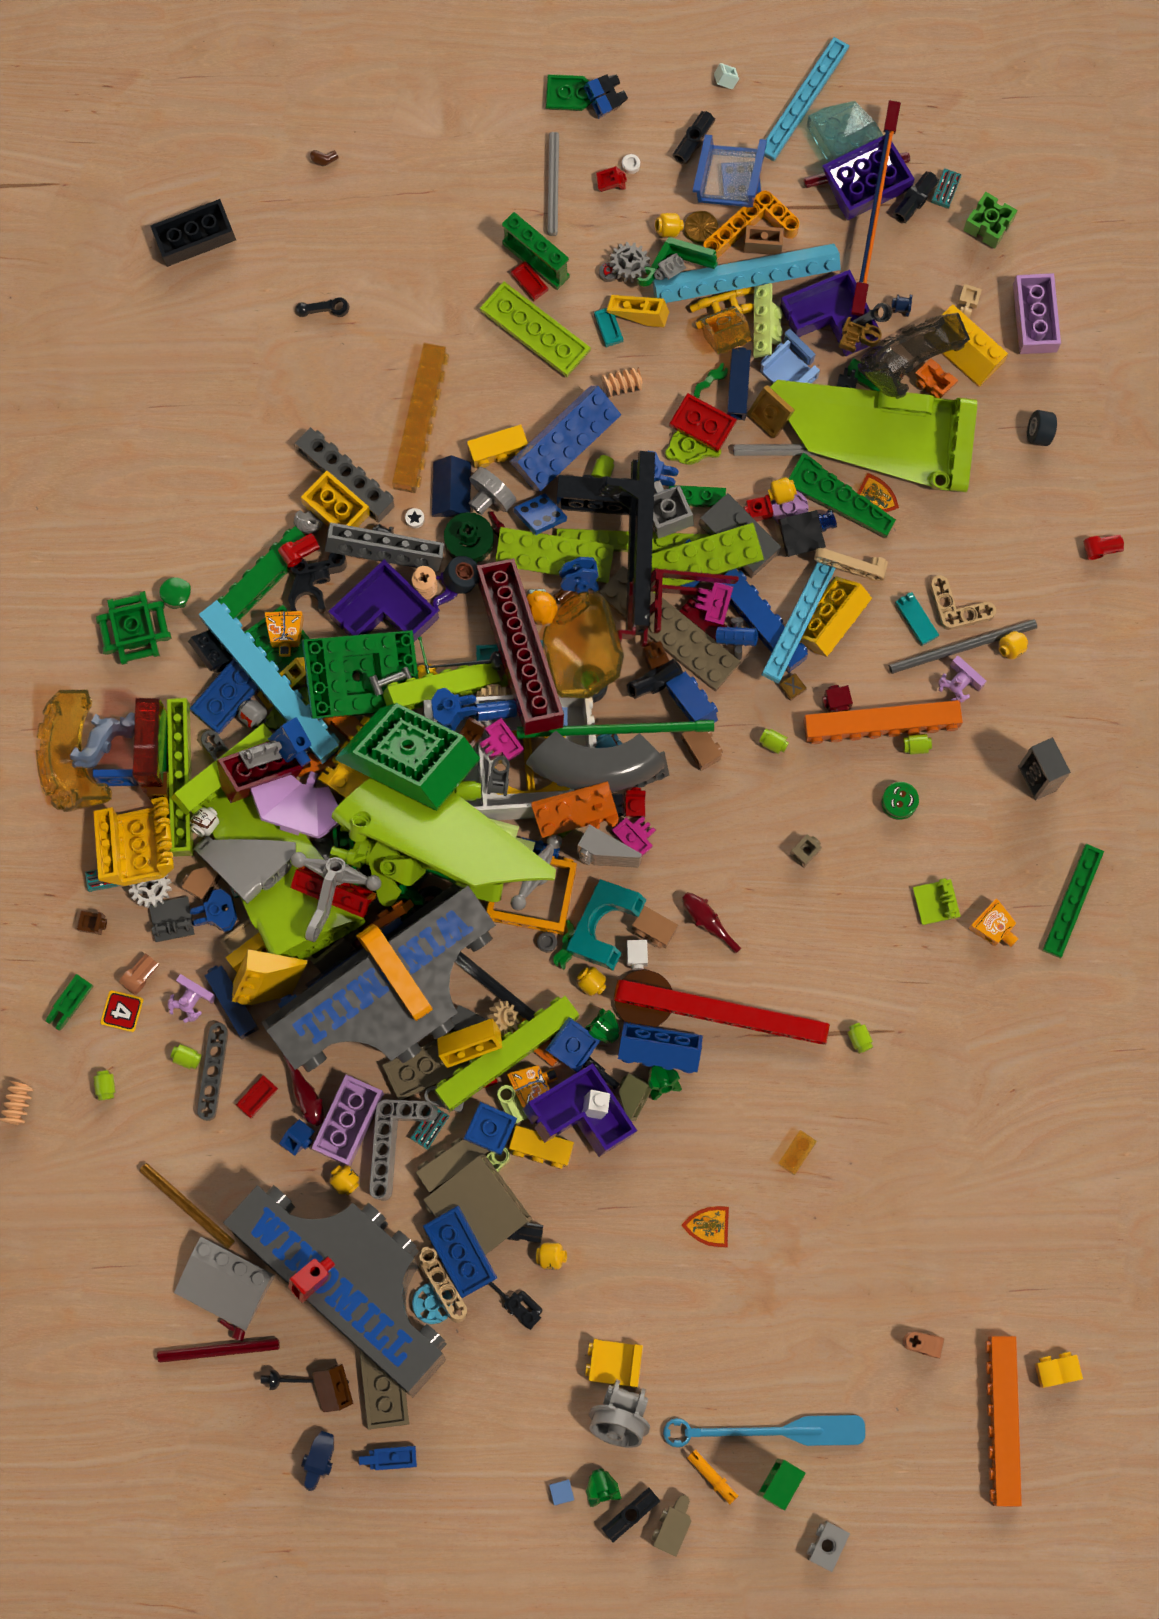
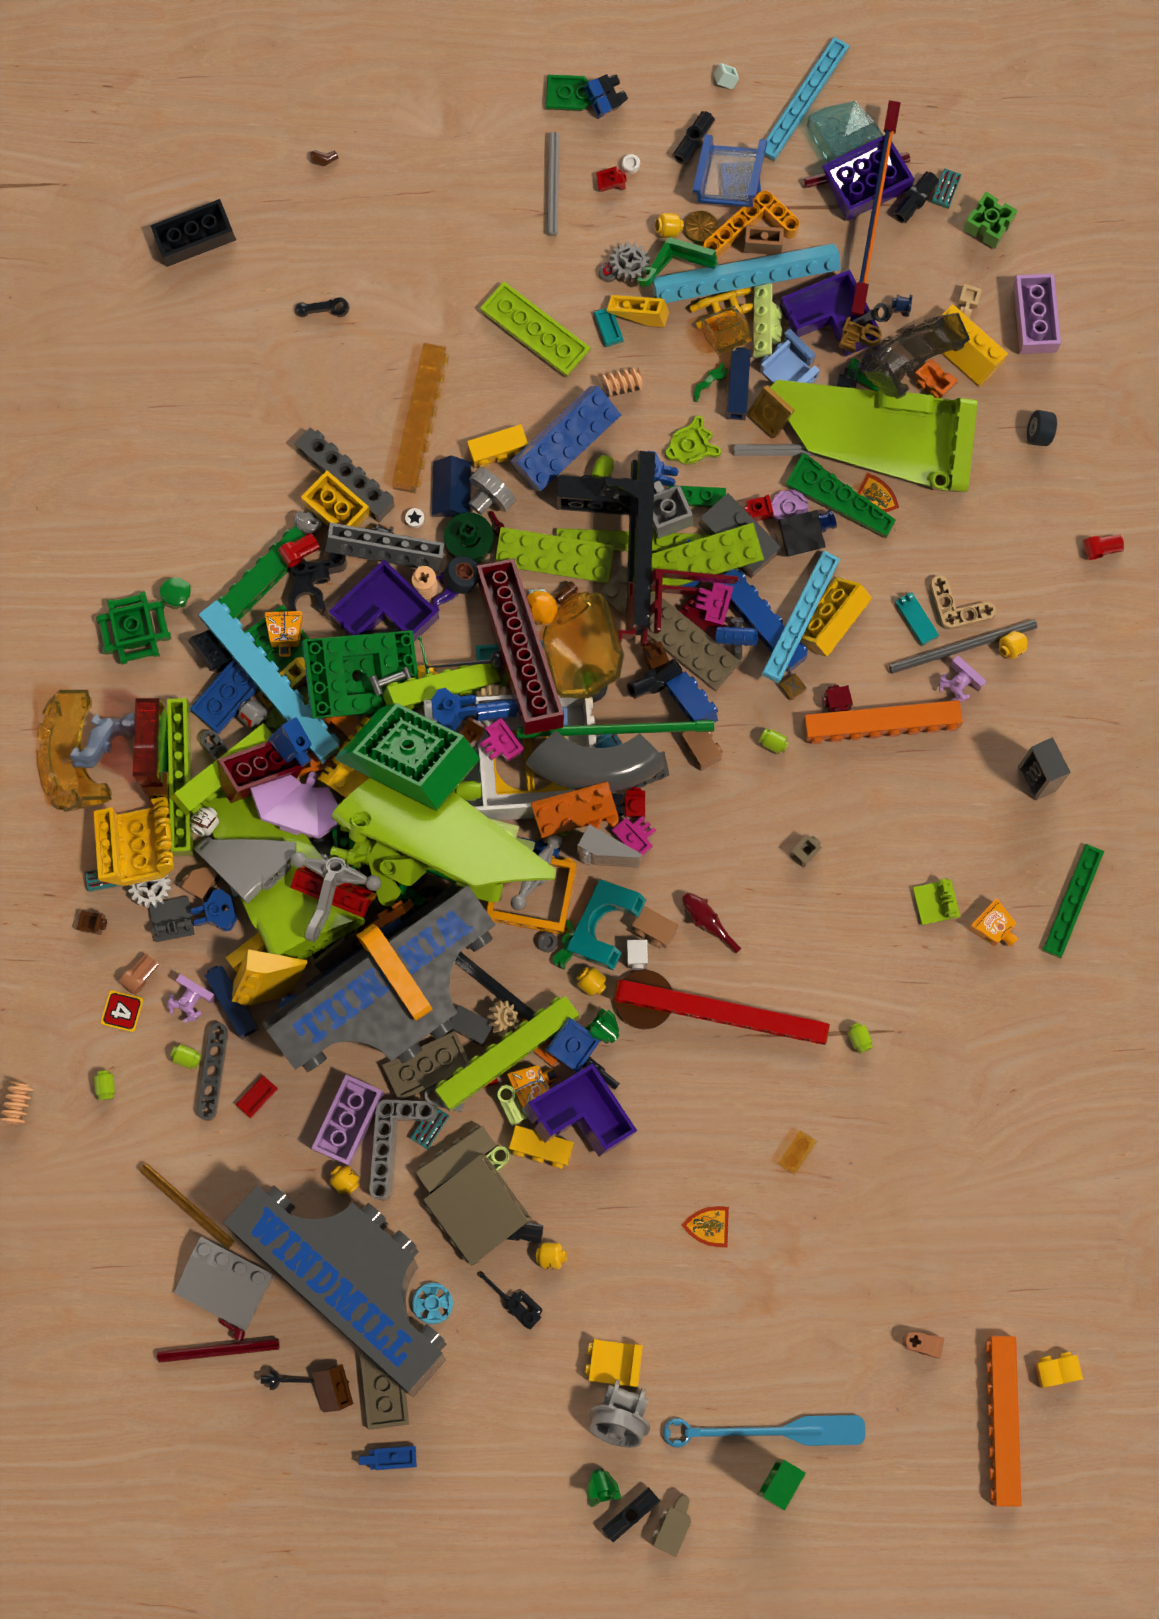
(70, 1001): green hinge -> none
(115, 777): blue tile -> none
(239, 936): tan tile -> none
(261, 754): light grey hinge -> none
(297, 1137): blue brick -> none
(304, 1284): red torso -> none
(306, 1097): dark red piece -> none
(318, 1462): dark blue hinge -> none
(445, 1284): tan beam -> none
(460, 1252): blue tile -> none
(469, 1043): yellow brick -> none
(490, 1128): blue tile -> none
(499, 780): dark grey piece -> none
(529, 281): red tile -> none
(535, 250): green fence -> none
(540, 514): blue tile -> none
(561, 1492): medium blue tile -> none
(581, 576): blue hinge -> none
(596, 1104): white brick -> none
(634, 1094): olive slope -> none
(660, 1047): blue brick -> none
(663, 1081): green brick -> none
(670, 267): light grey hinge -> none
(702, 422): red tile -> none
(712, 1477): light orange pin -> none
(782, 491): yellow head -> none
(836, 1536): light grey brick -> none
(874, 570): tan beam -> none
(900, 800): green head -> none
(917, 744): lime brick -> none

